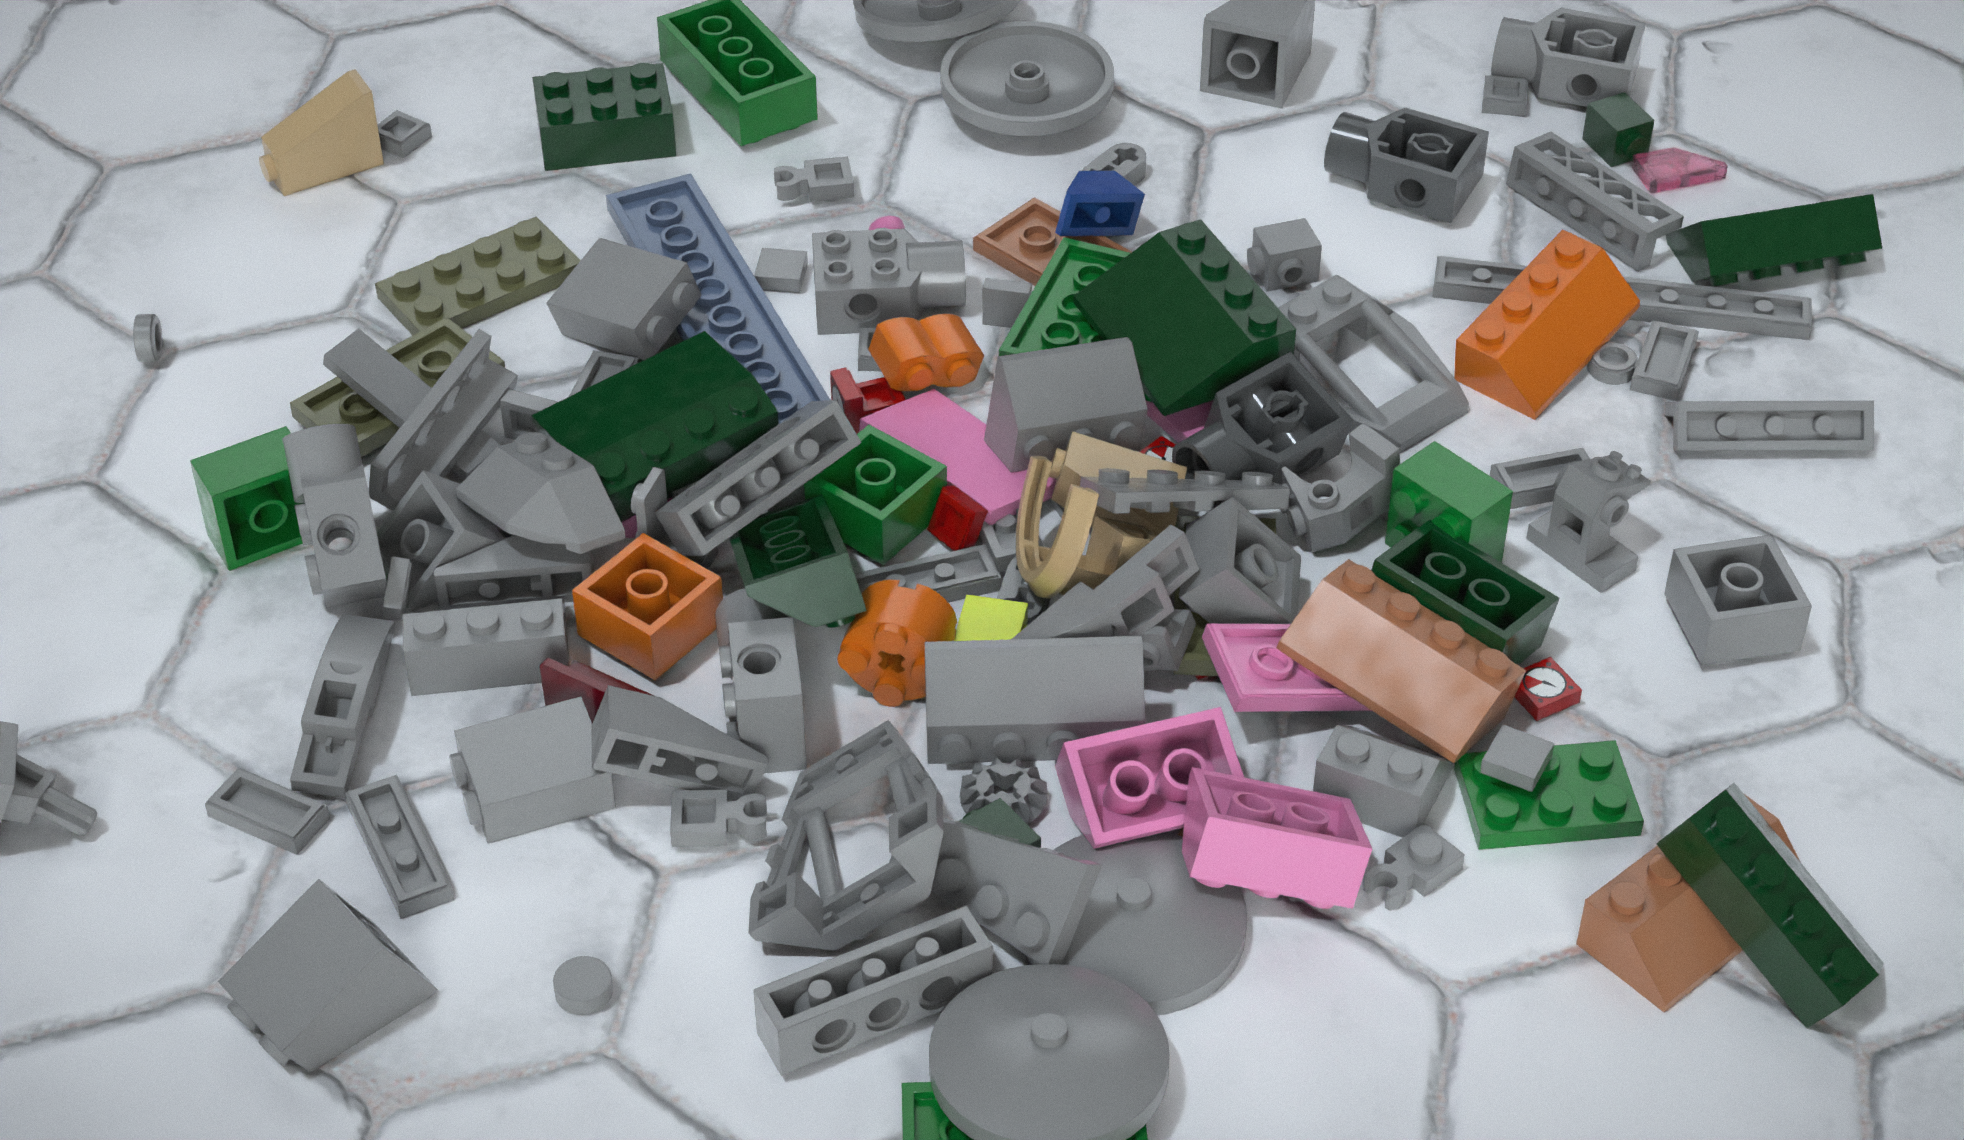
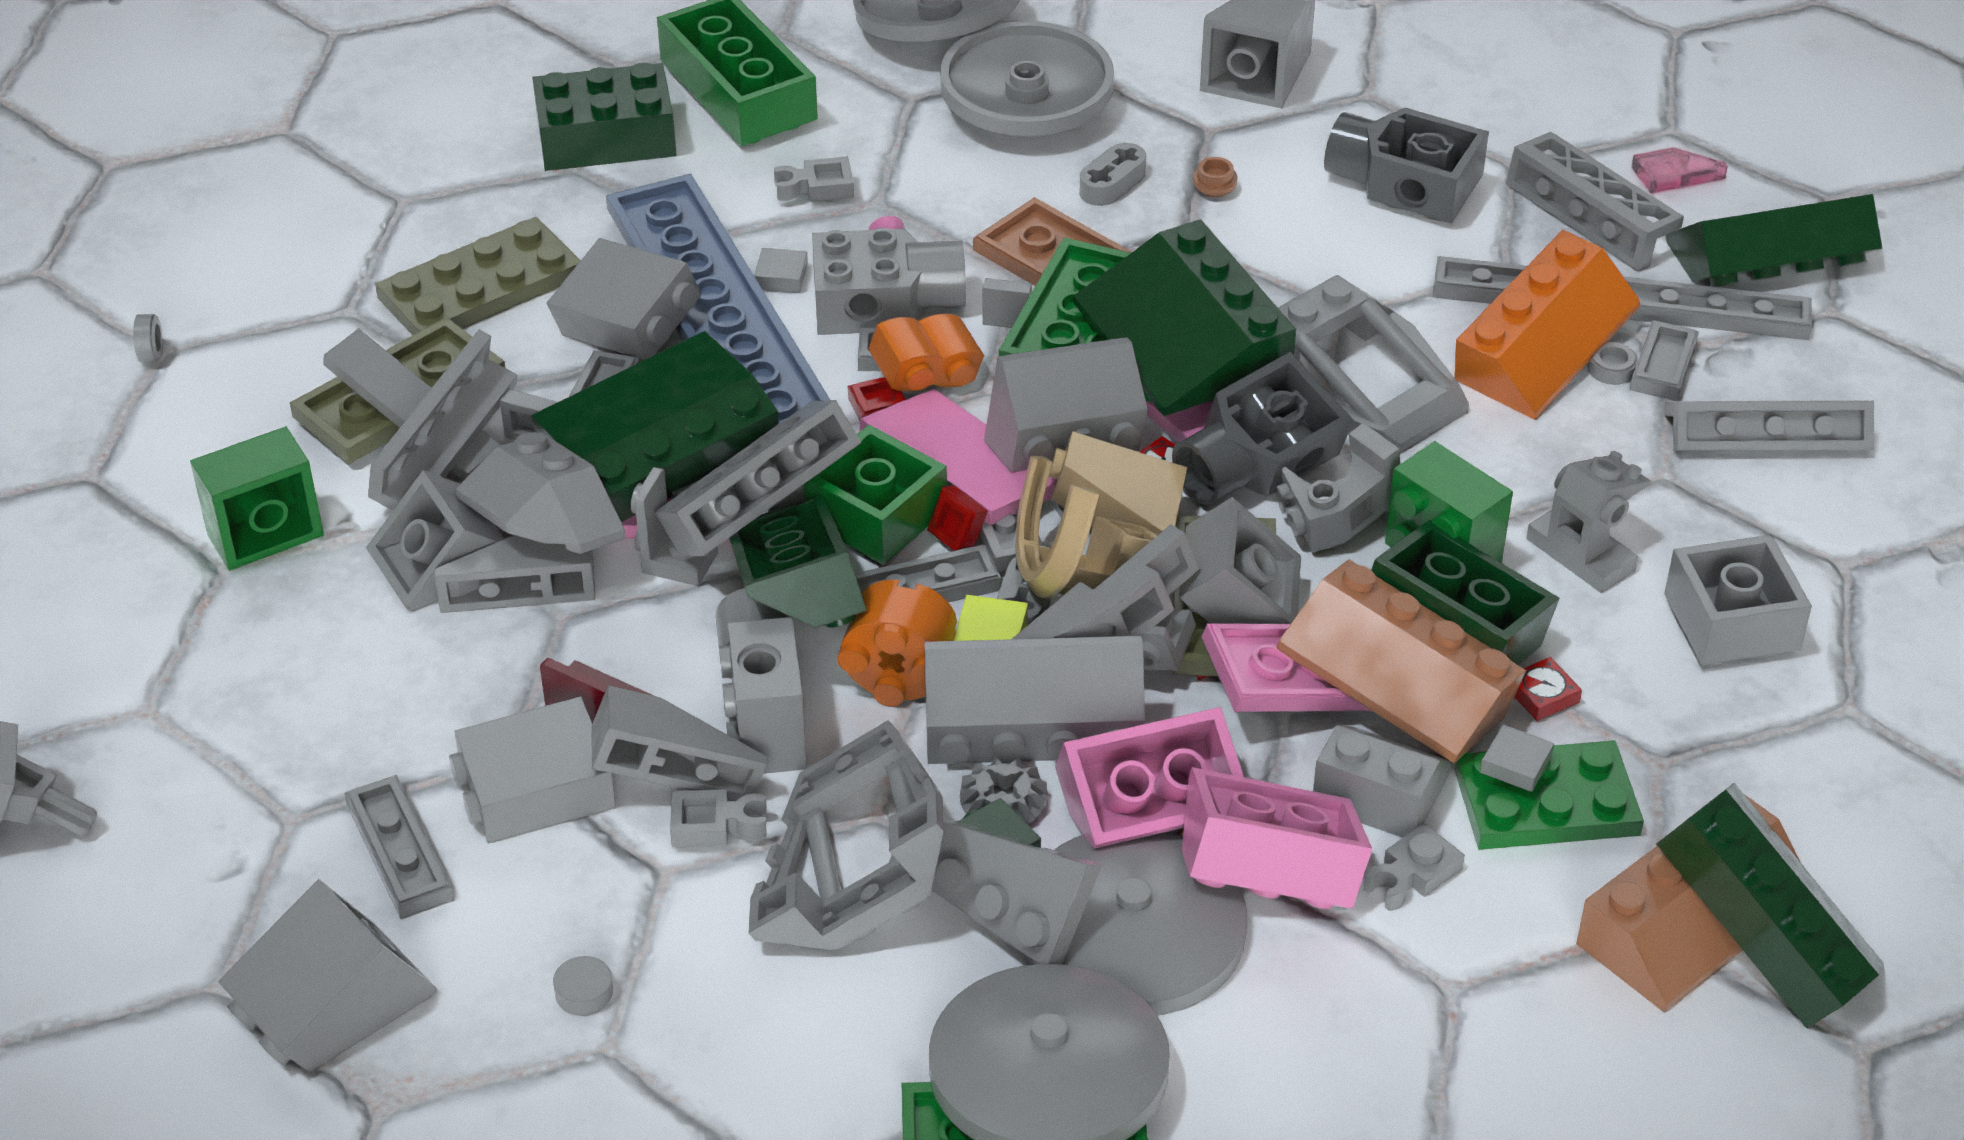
(267, 811): light grey tile -> none
(324, 138): tan slope -> none
(332, 484): light grey brick -> none
(339, 704): light grey slope -> none
(397, 588): light grey tile -> none
(402, 133): light grey tile -> none
(483, 645): light grey slope -> none
(648, 606): orange brick -> none
(847, 395): tile -> none
(870, 990): light grey brick -> none
(1100, 205): blue slope -> none
(1161, 487): light grey wing -> none
(1215, 177): none -> nougat plate
(1285, 254): light grey brick -> none
(1505, 96): light grey tile -> none
(1534, 477): light grey tile -> none
(1570, 55): light grey brick -> none
(1617, 129): dark green brick -> none

